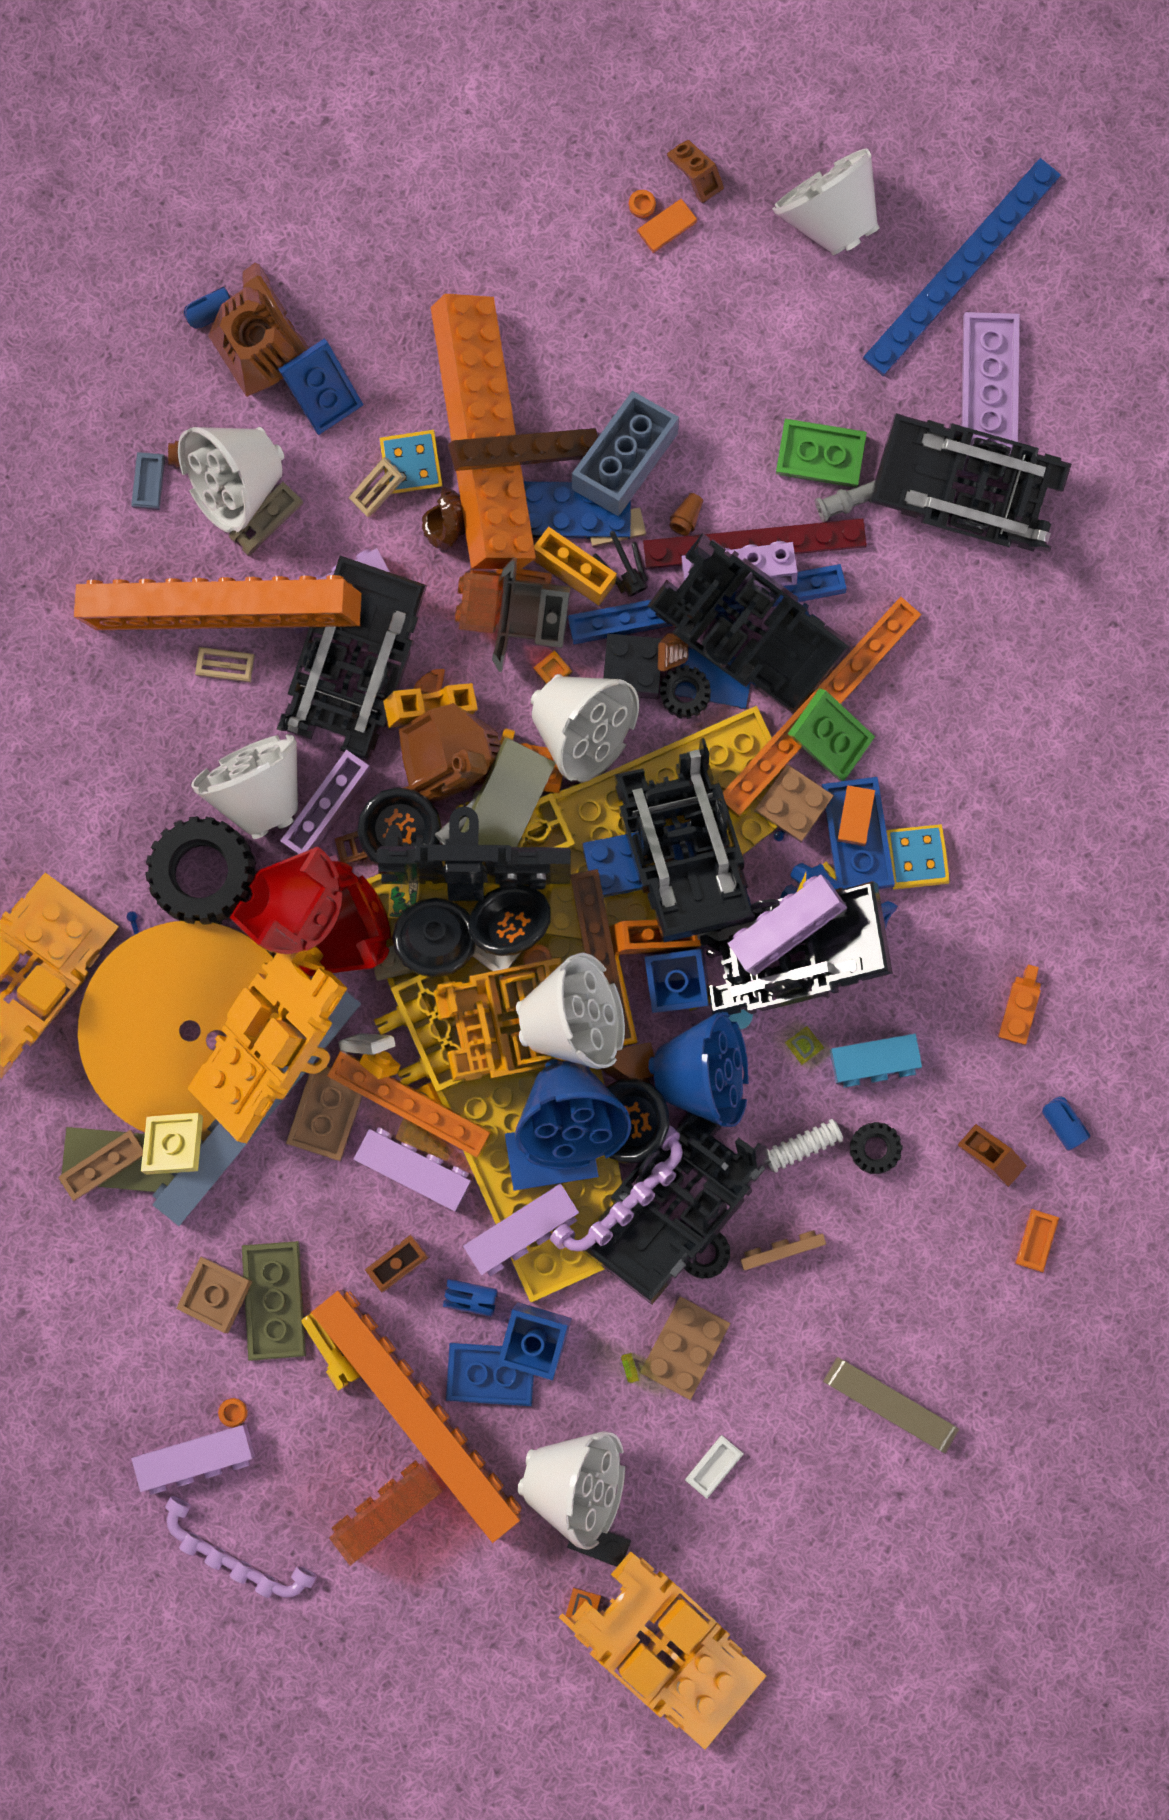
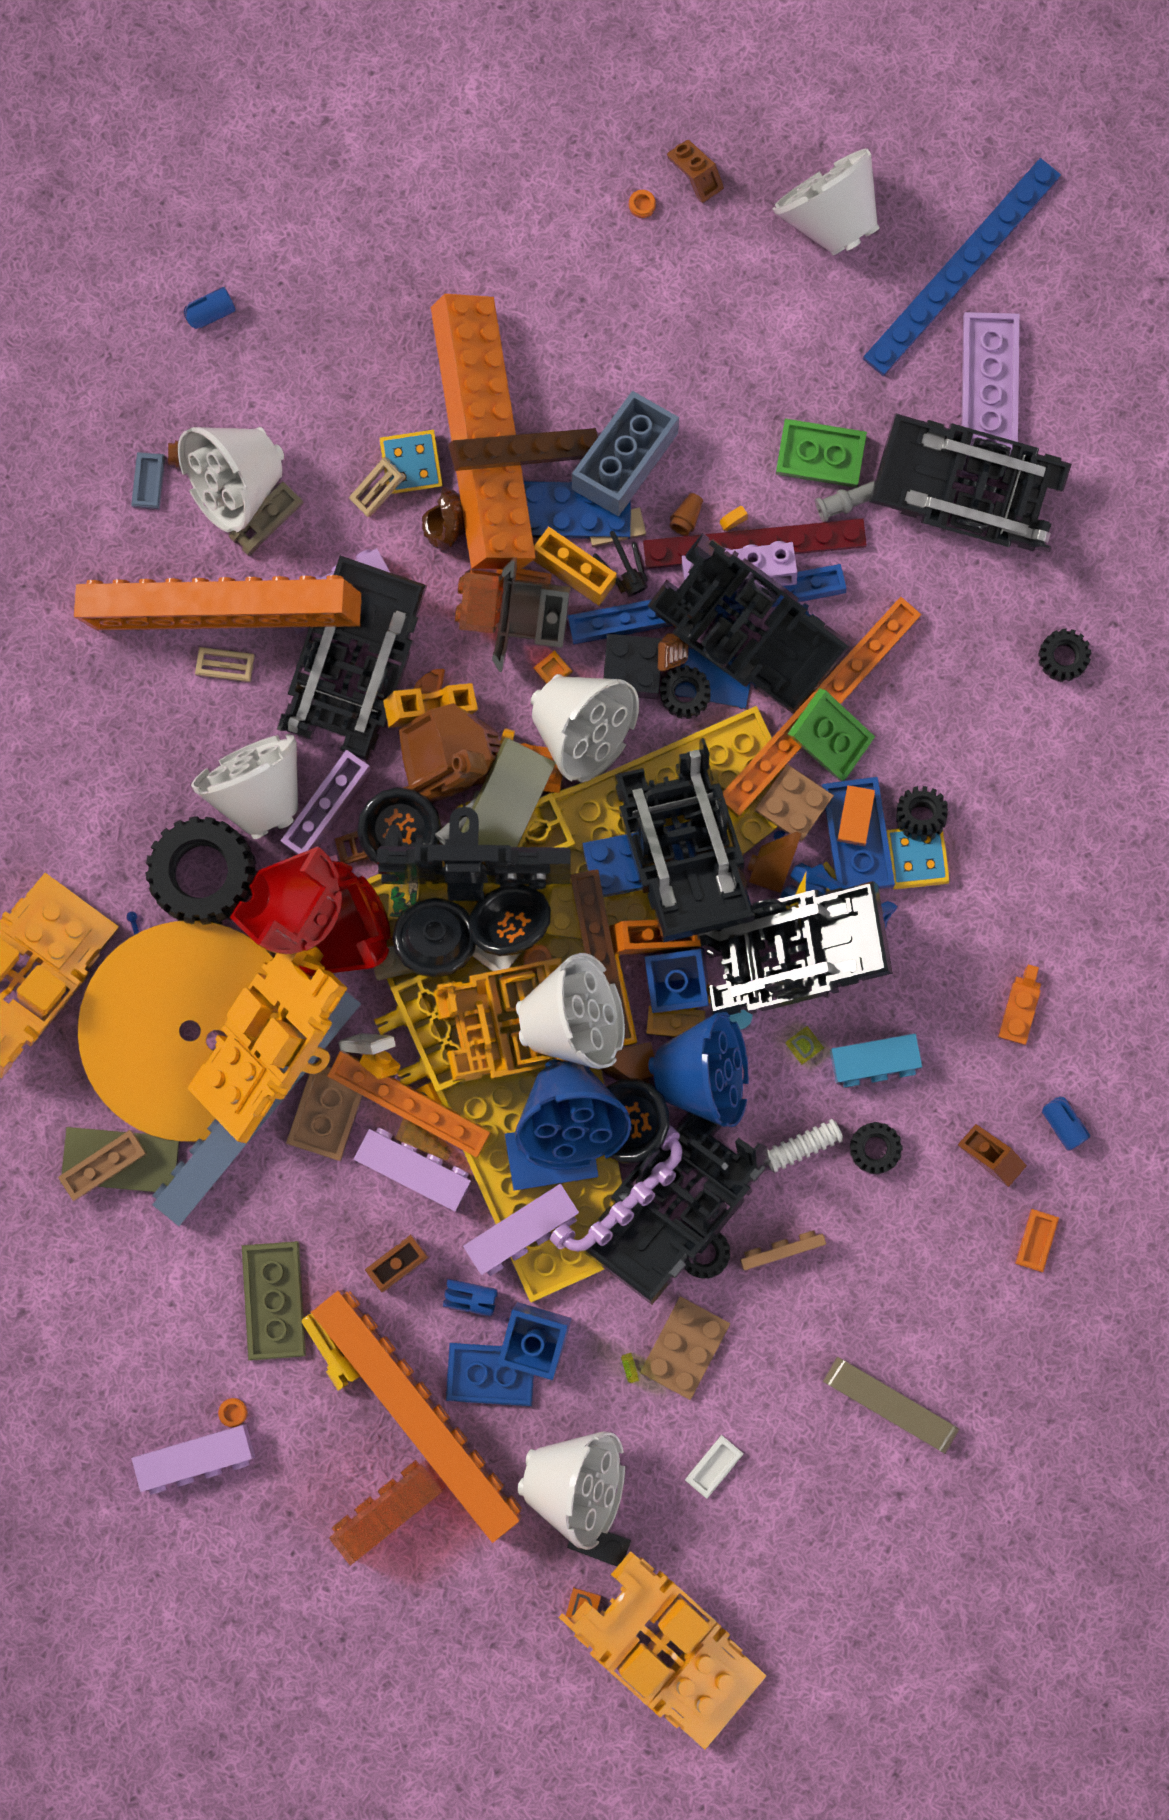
(172, 1143): light yellow plate -> none
(214, 1294): medium nougat plate -> none
(240, 1569): lavender bar -> none
(255, 334): dark orange helmet -> none
(321, 386): blue tile -> none
(667, 225): orange tile -> none
(672, 1022): none -> light orange plate
(733, 518): none -> light orange tile
(773, 862): none -> dark orange slope
(787, 924): lavender brick -> none
(921, 827): none -> black tyre
(1068, 639): none -> black tyre

